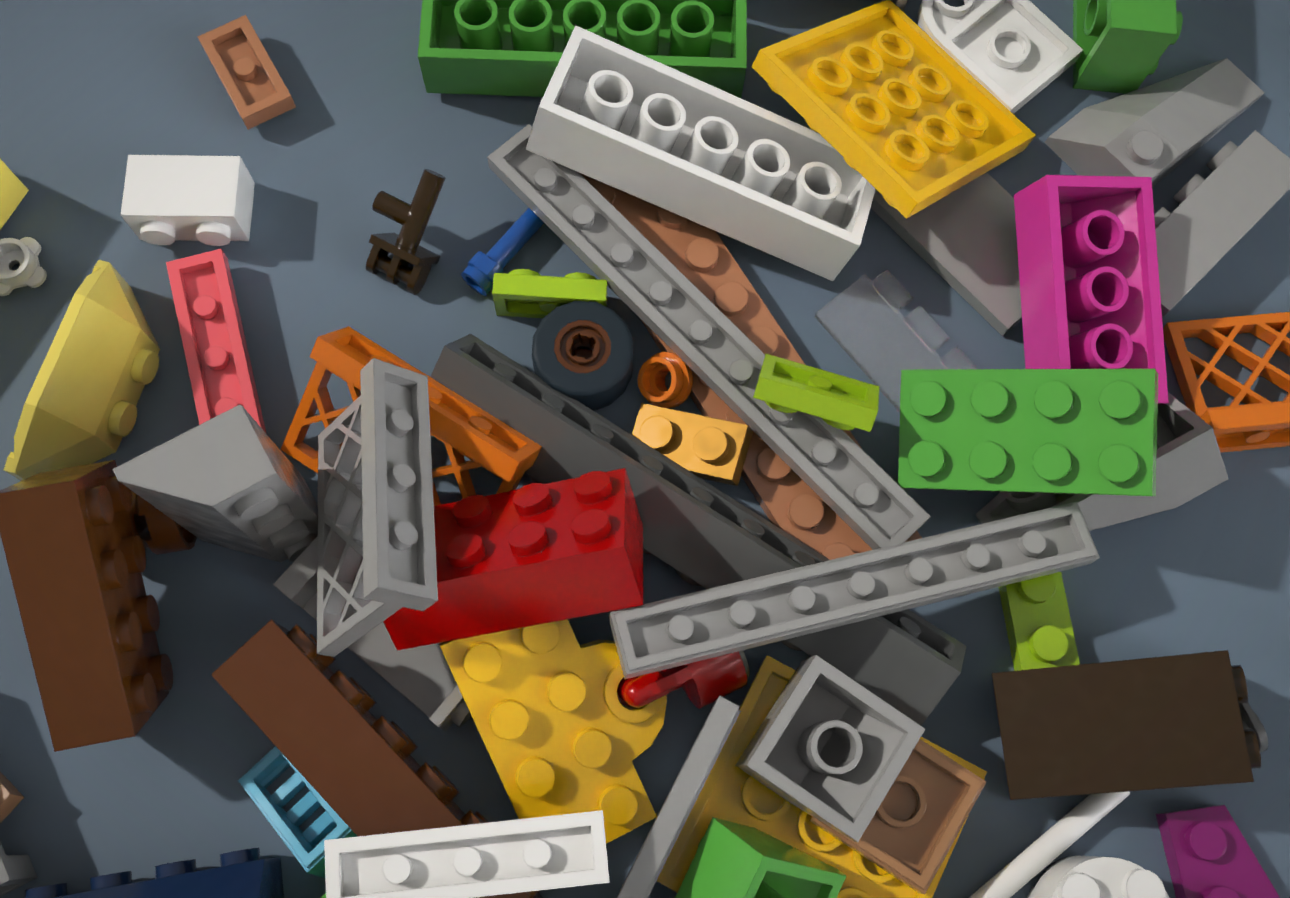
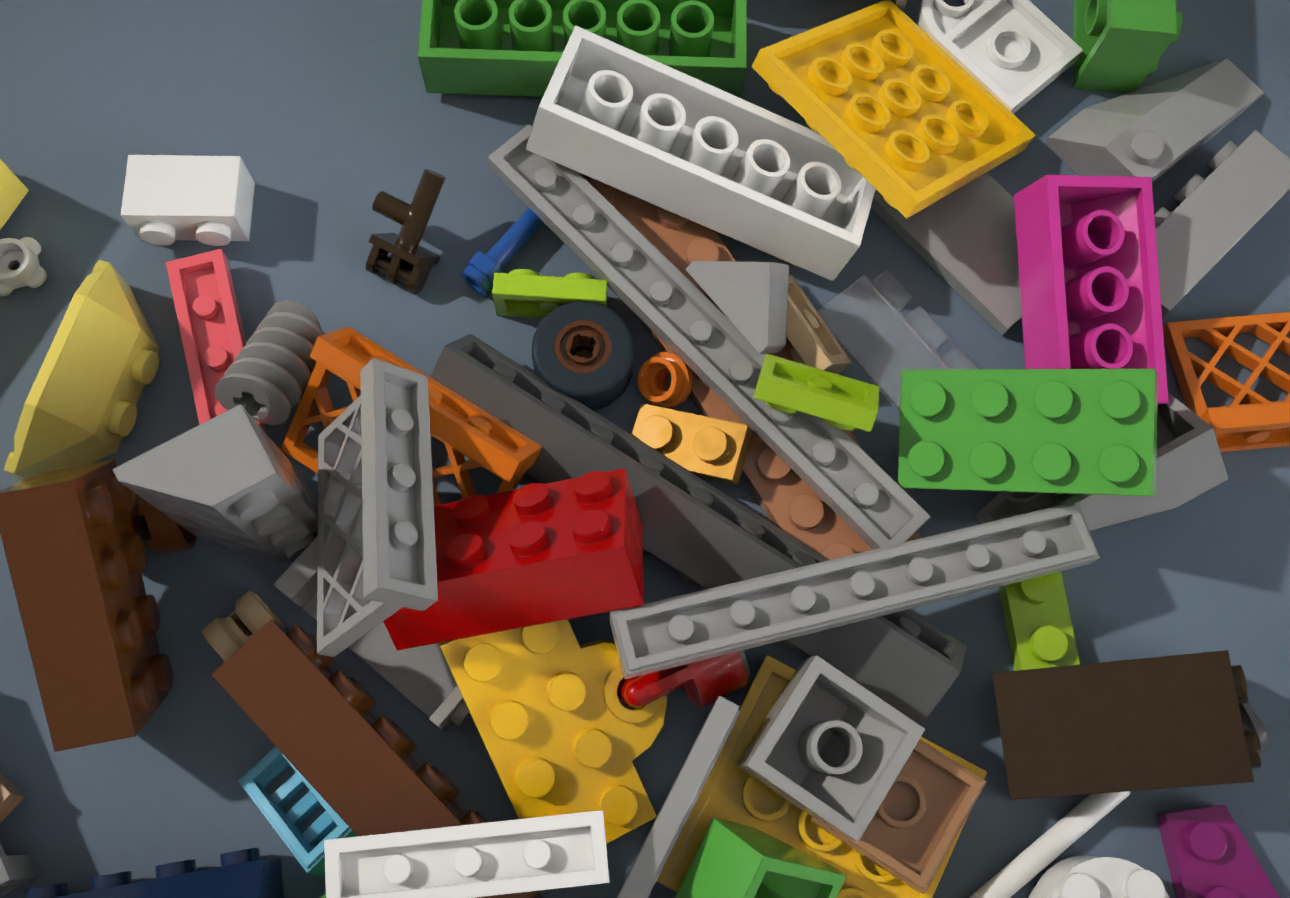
(229, 633): none -> tan wheel
(247, 72): nougat plate -> none
(273, 364): none -> light grey piece
(750, 296): none -> light grey slope
(809, 334): none -> tan plate

